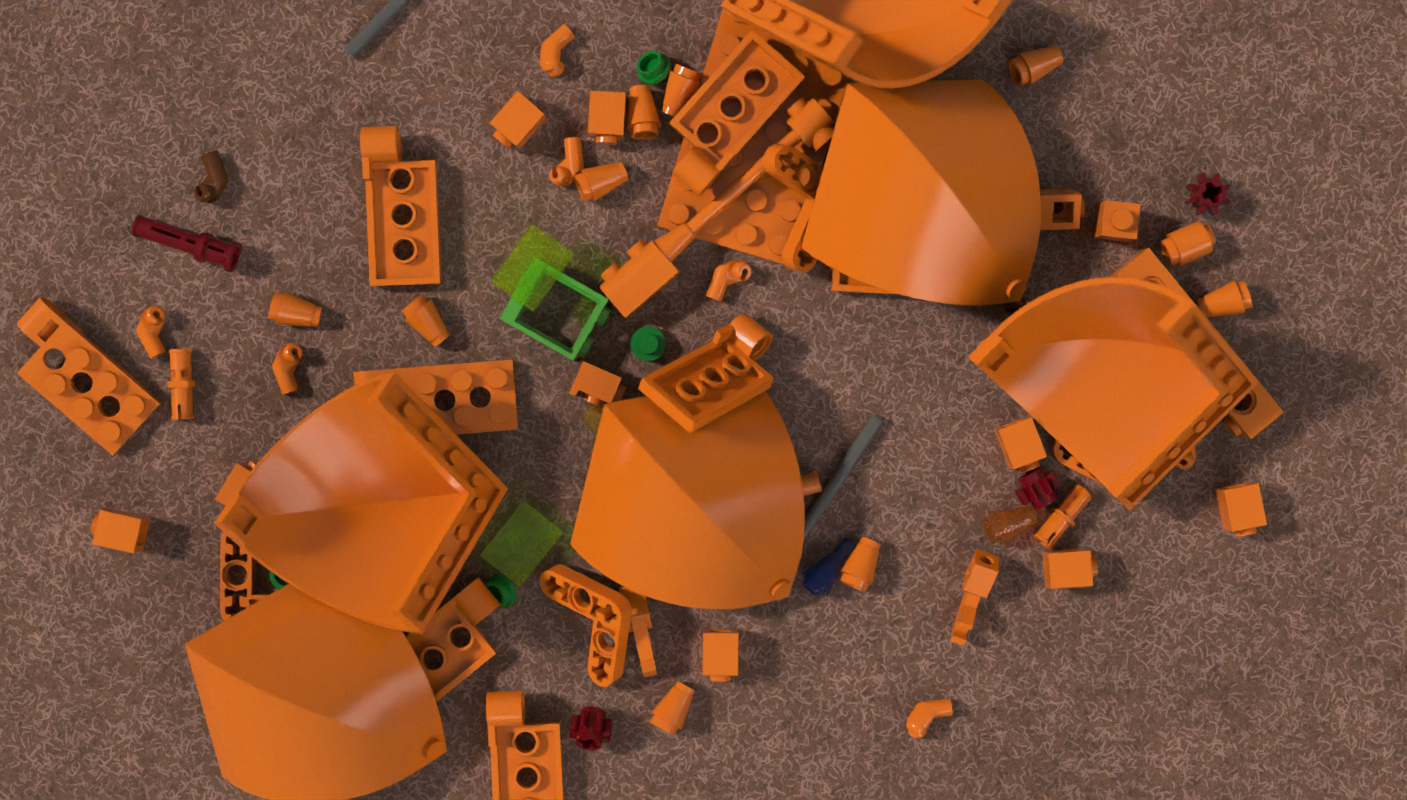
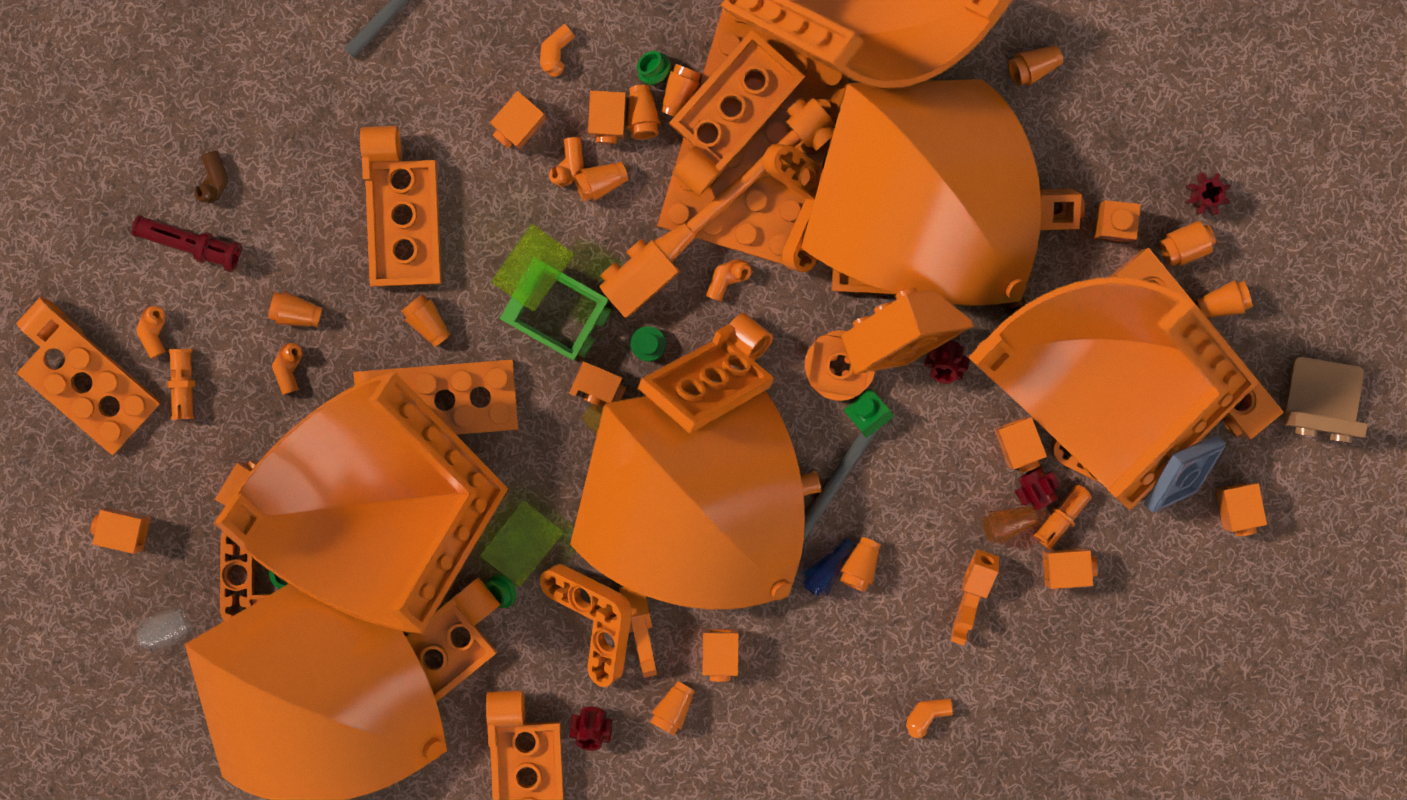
(163, 629): none -> clear brick
(823, 378): none -> orange plate
(868, 413): none -> green plate
(903, 331): none -> orange slope
(947, 362): none -> dark red gear
(1185, 473): none -> sand blue tile
(1324, 399): none -> medium nougat bracket

